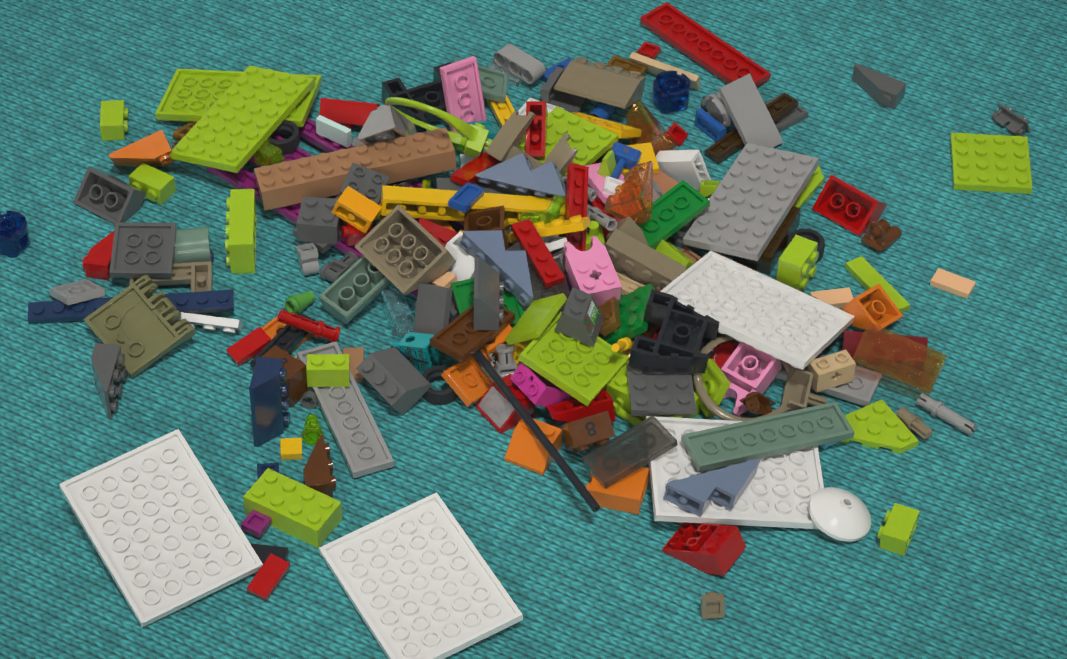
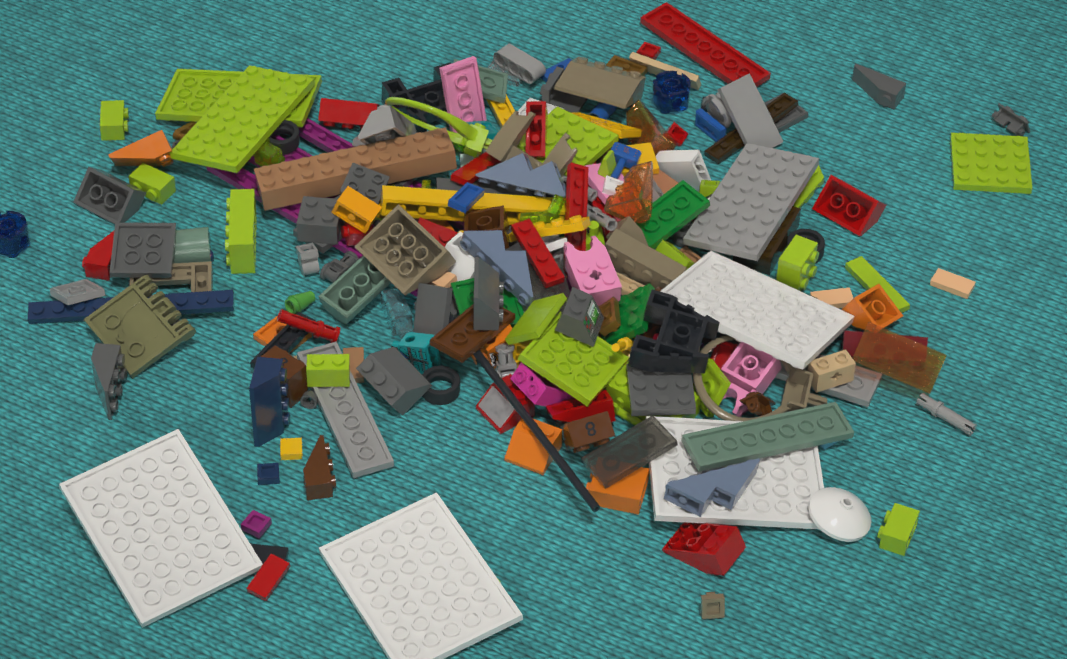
(211, 322): white plate -> none
(248, 346): red tile -> none
(294, 507): lime brick -> none
(311, 430): clear neon green cone -> none
(333, 131): light aqua tile -> none
(467, 380): orange tile -> none
(880, 427): lime plate -> none
(881, 235): reddish brown piece -> none
(914, 423): dark tan axle -> none

